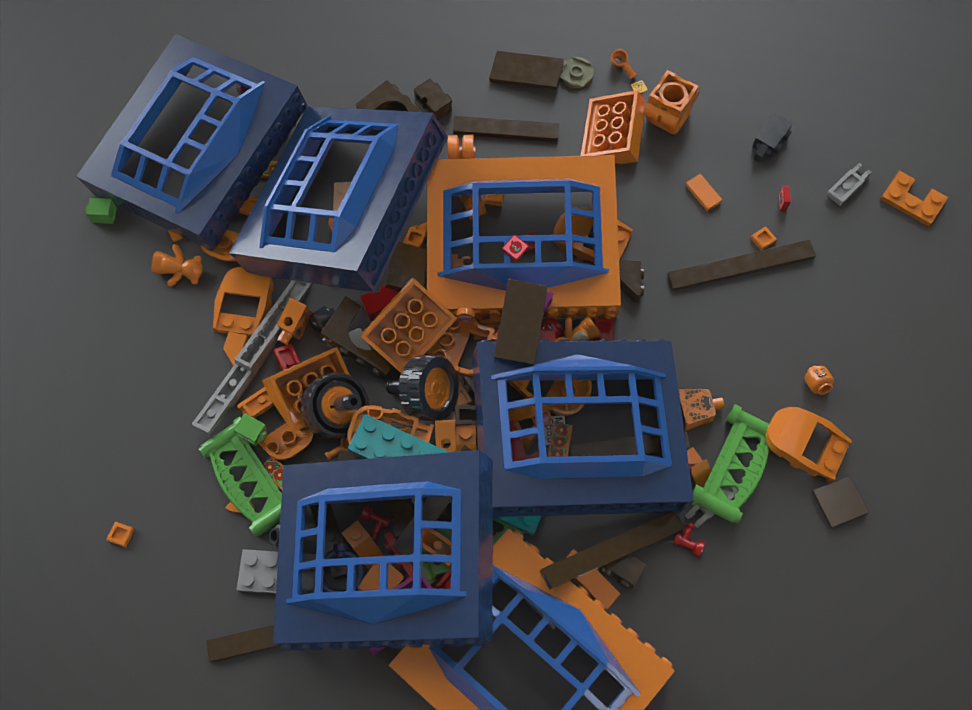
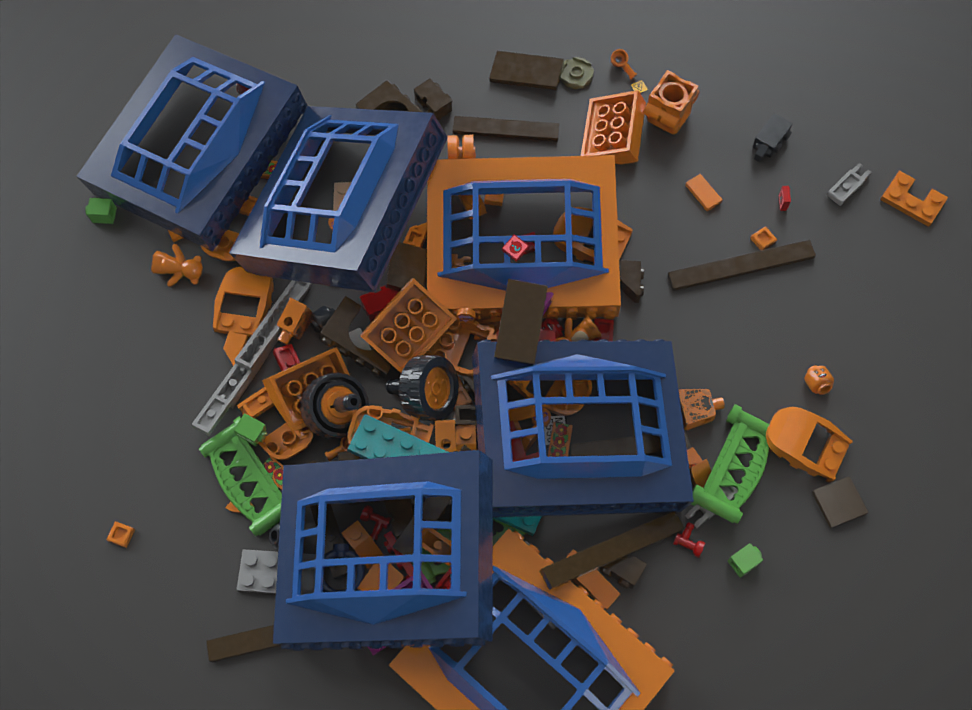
(745, 560): none -> bright green brick

